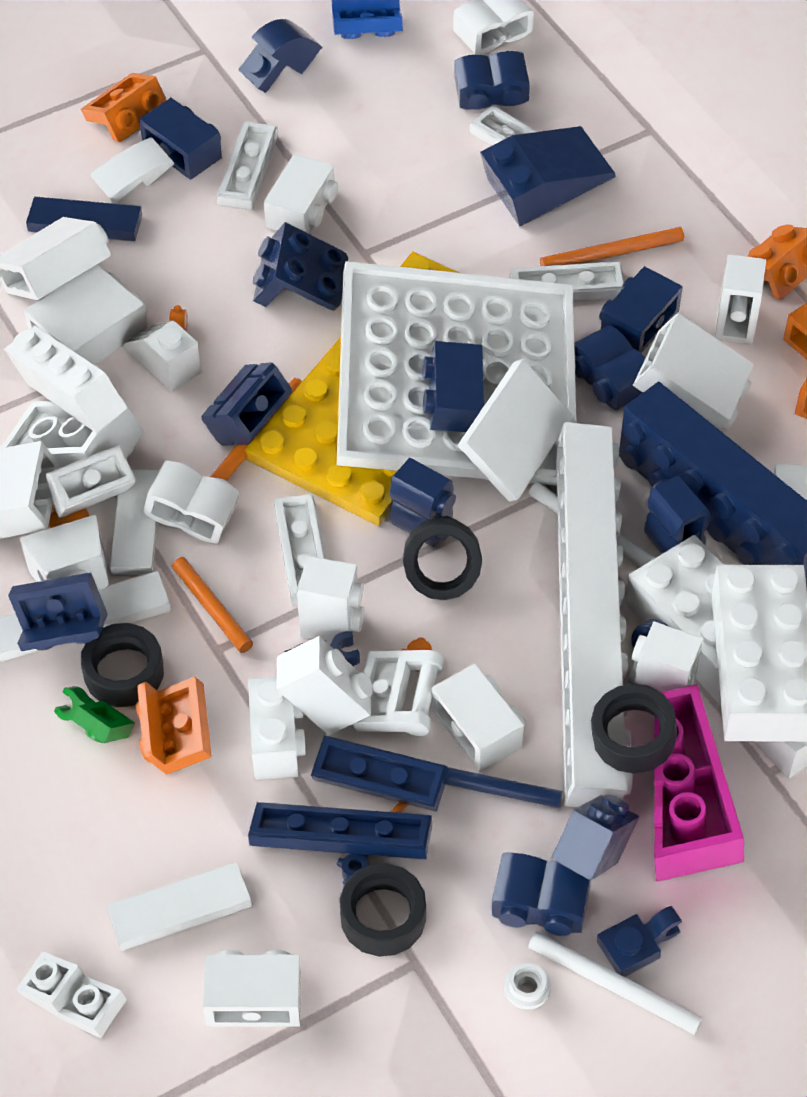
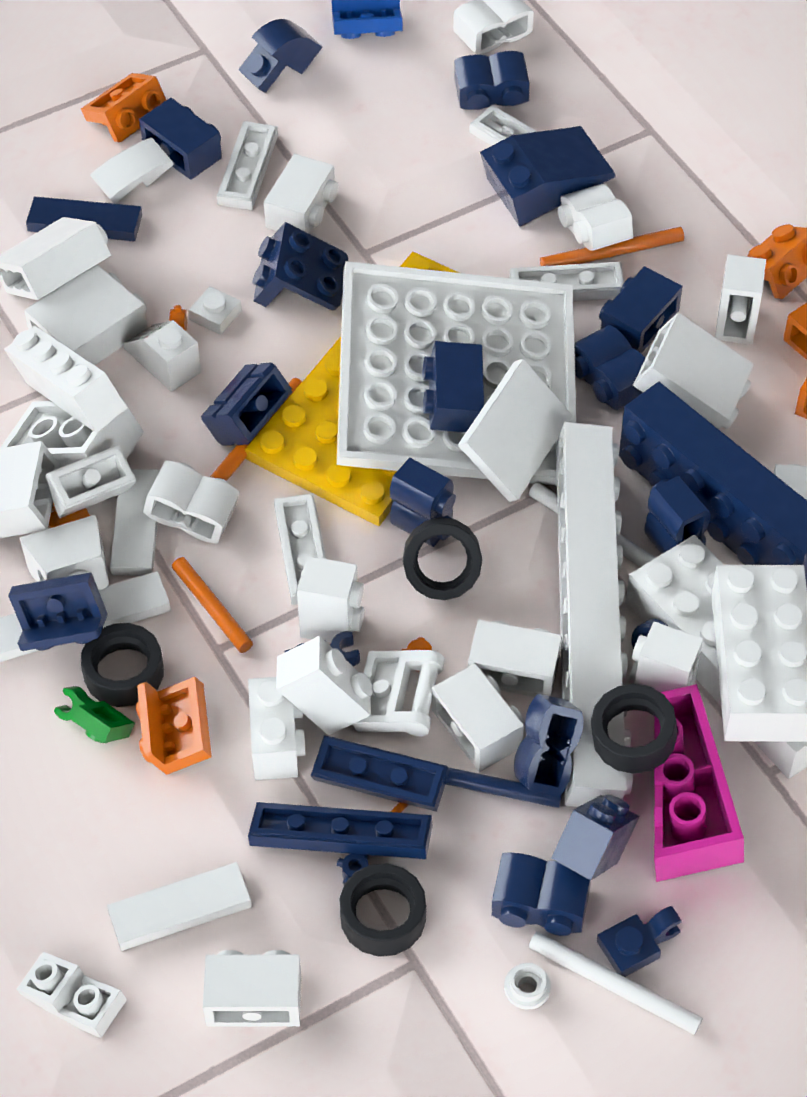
(215, 310): none -> white plate
(516, 657): none -> white brick
(544, 754): none -> dark blue brick
(596, 217): none -> white brick

